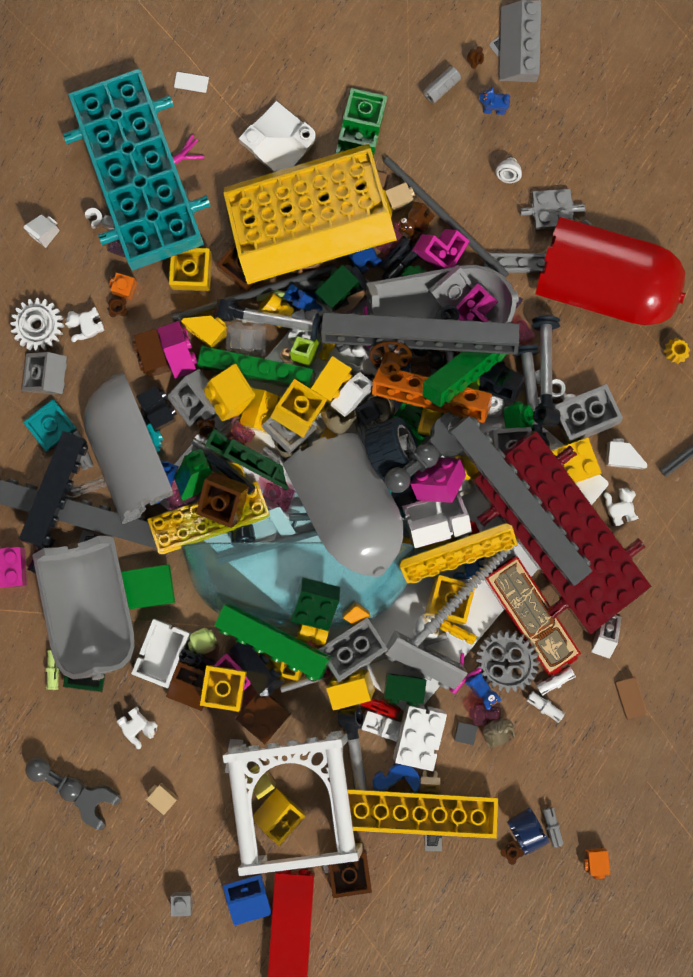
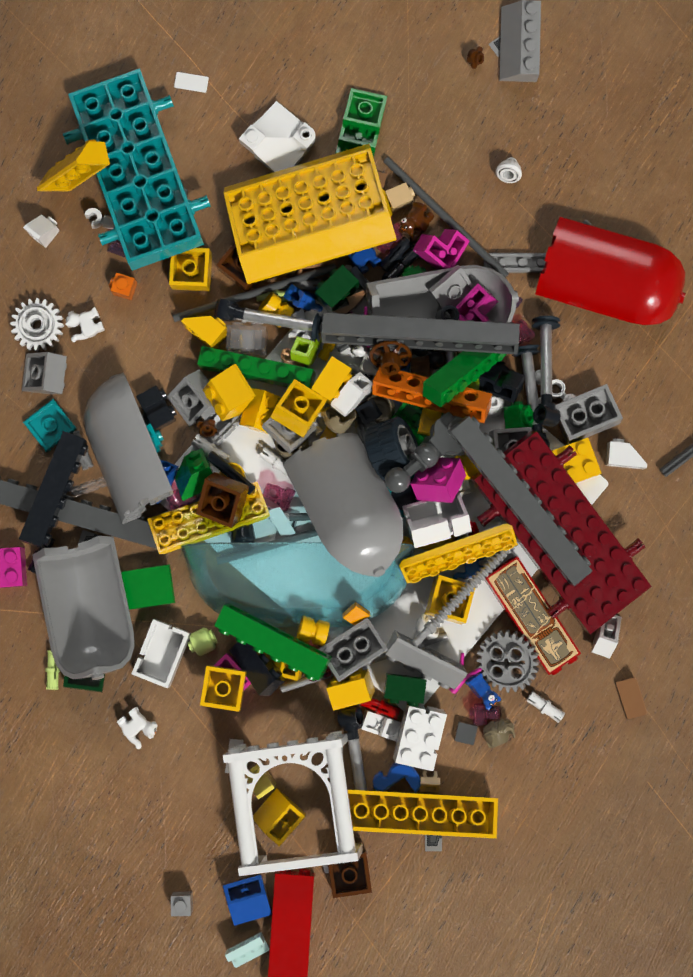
(72, 790): dark grey piece -> none
(76, 167): none -> yellow slope
(113, 303): reddish brown plate -> none
(151, 352): reddish brown brick -> none
(161, 798): tan brick -> none
(176, 348): dark pink brick -> none
(180, 156): dark pink plant -> none
(187, 685): reddish brown slope -> none
(194, 659): black pin -> none
(241, 434): clear pink plate -> none
(246, 457): dark green wedge -> none
(247, 950): none -> light aqua bracket
(263, 717): reddish brown brick -> none
(315, 604): dark green brick -> none
(442, 84): light grey axle -> none
(458, 632): yellow axle -> none
(494, 102): blue animal -> none
(505, 852): reddish brown plate -> none
(528, 831): dark blue brick -> none
(550, 206): light grey plate -> none
(553, 827): light grey axle -> none
(556, 681): white pin -> none
(597, 862): orange brick -> none
(624, 508): white animal -> none
(677, 350): yellow piece -> none

